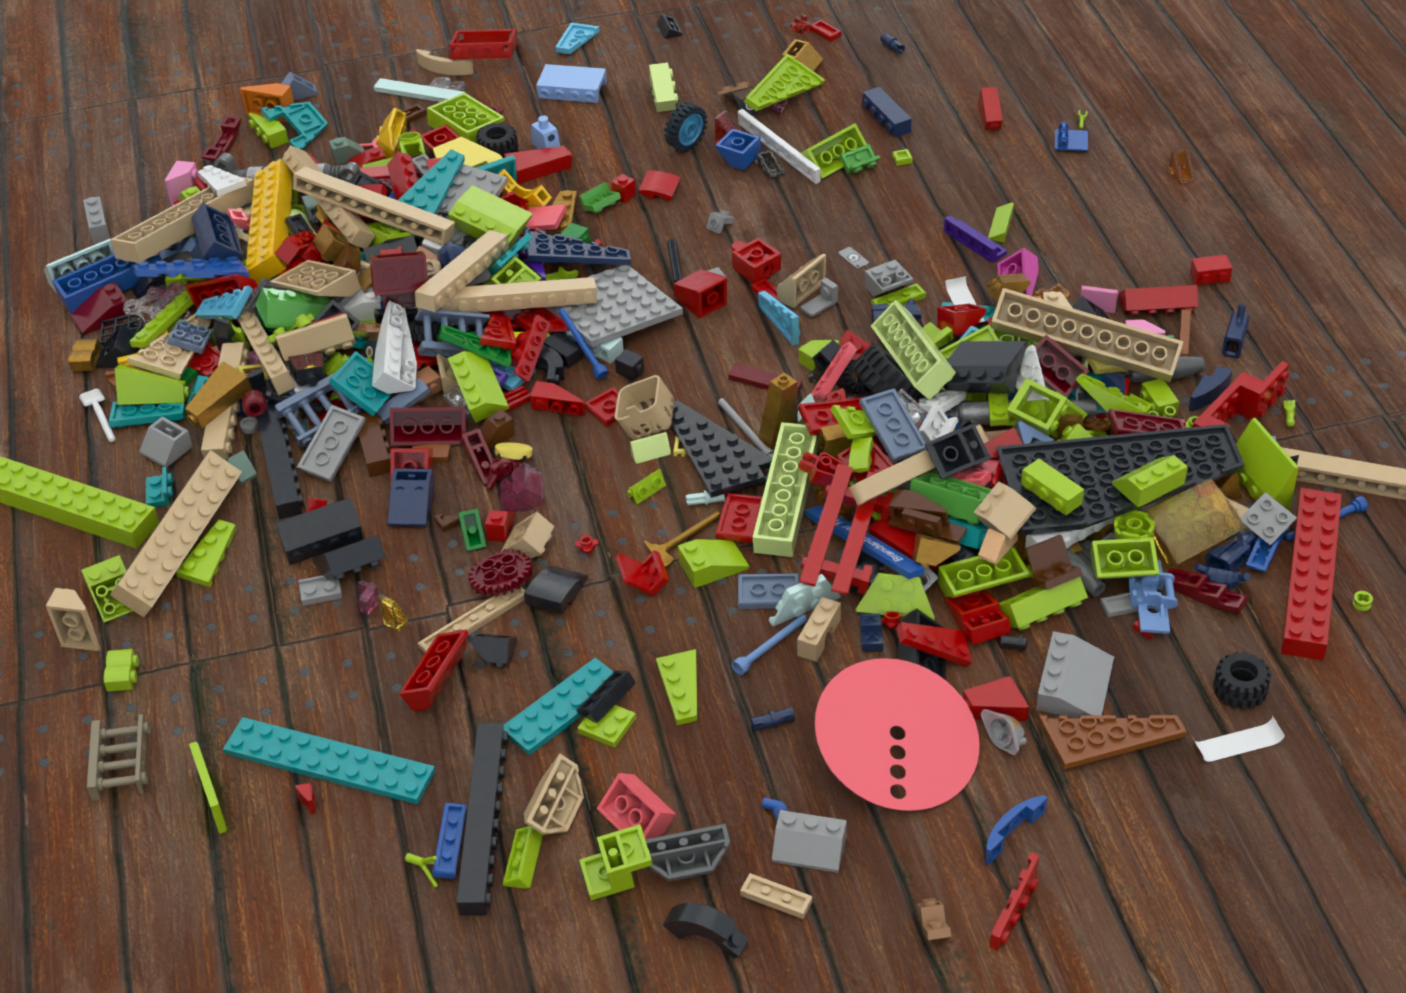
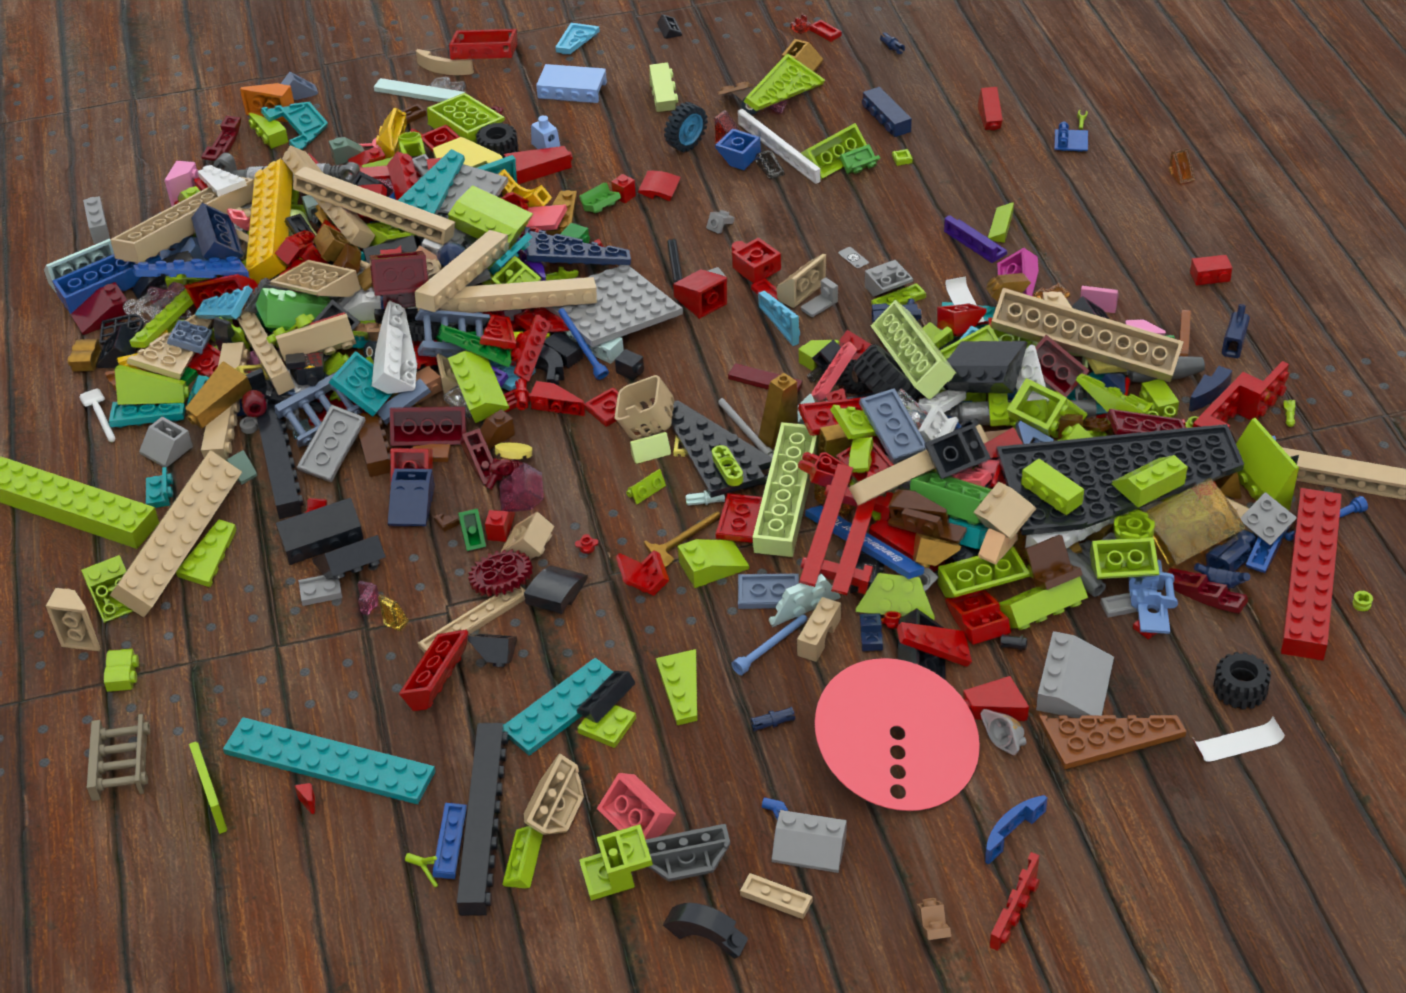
(295, 361): none -> black tile
(521, 394): none -> red pin
(726, 472): none -> lime beam
(1159, 299): red slope -> none

